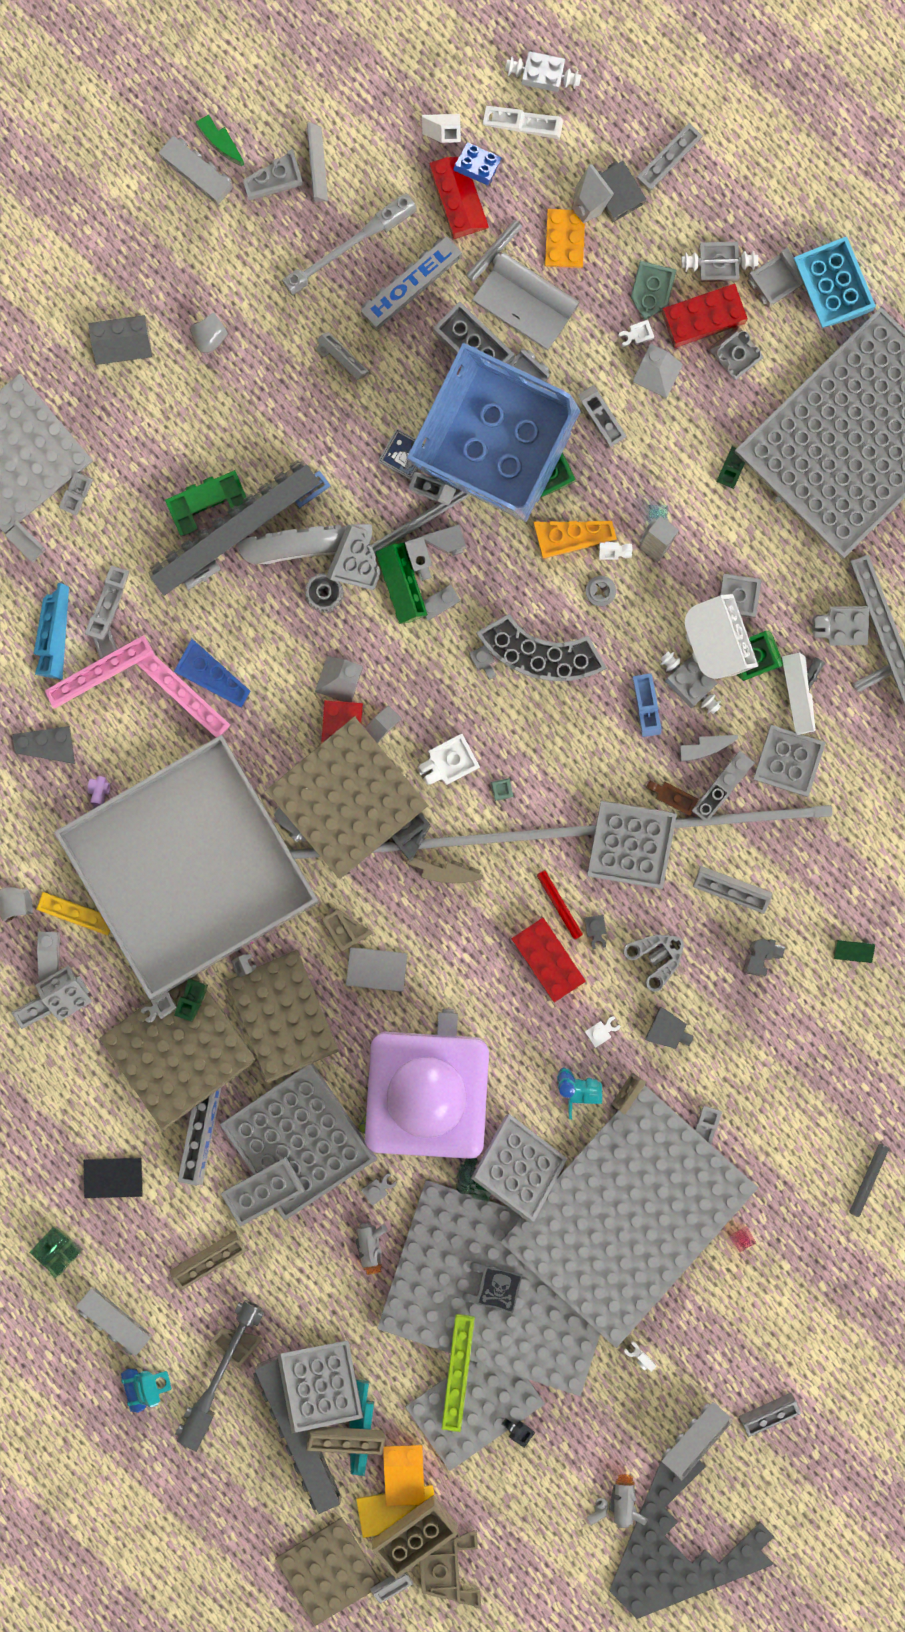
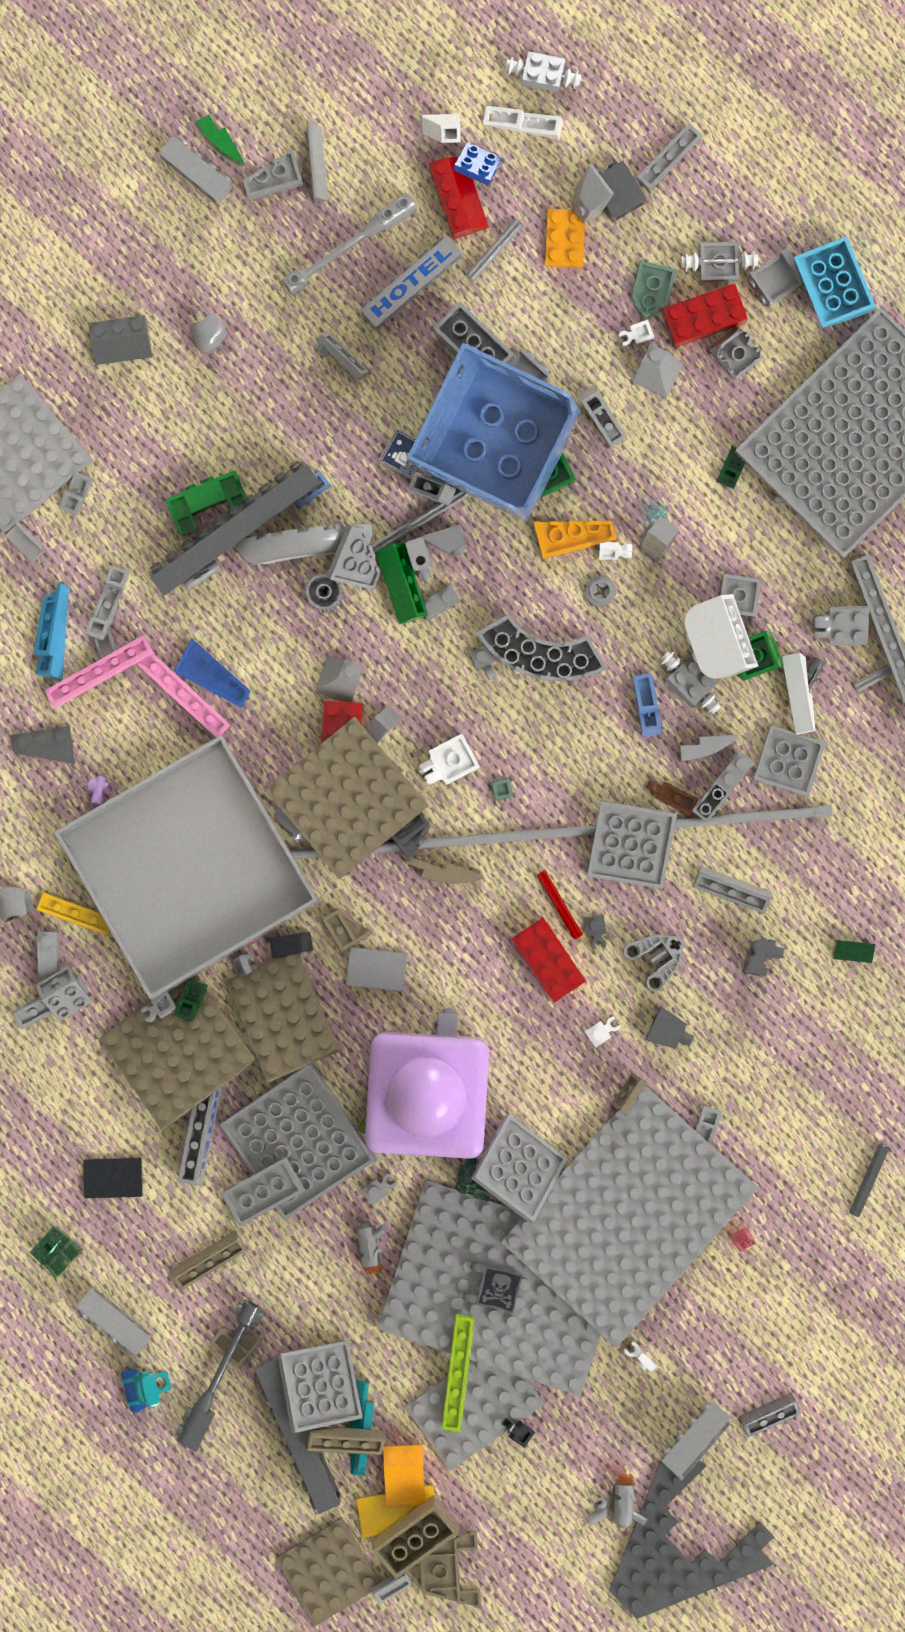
(291, 944): none -> black slope
(523, 293): light grey door -> none
(577, 1090): teal piece -> none

